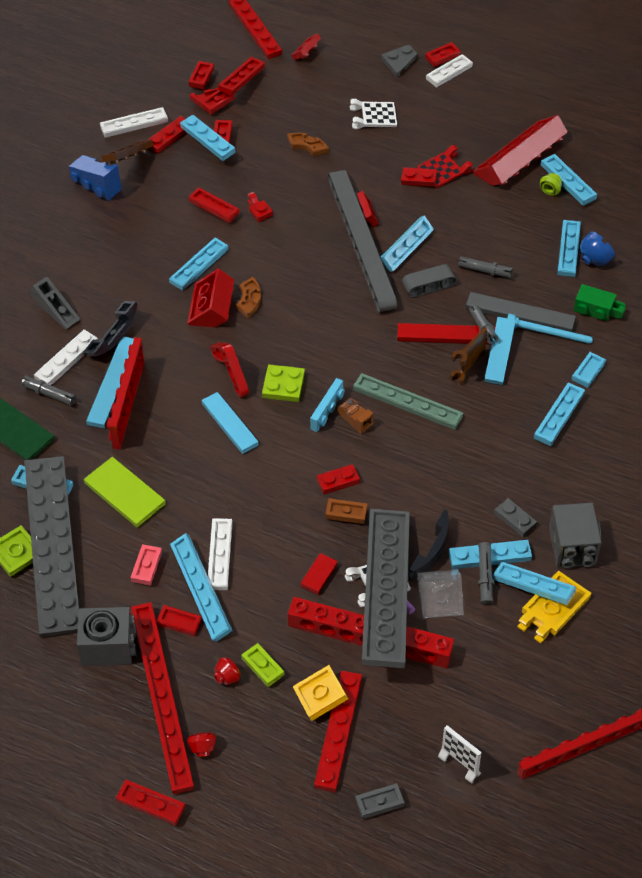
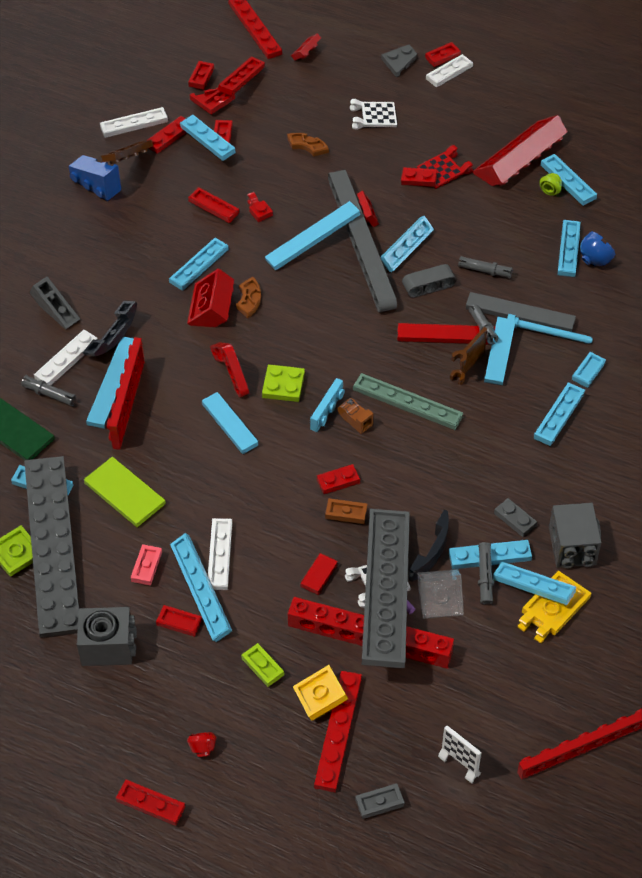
(162, 699): red plate -> none
(226, 671): red cone -> none
(312, 235): none -> medium azure tile
(598, 303): green brick -> none

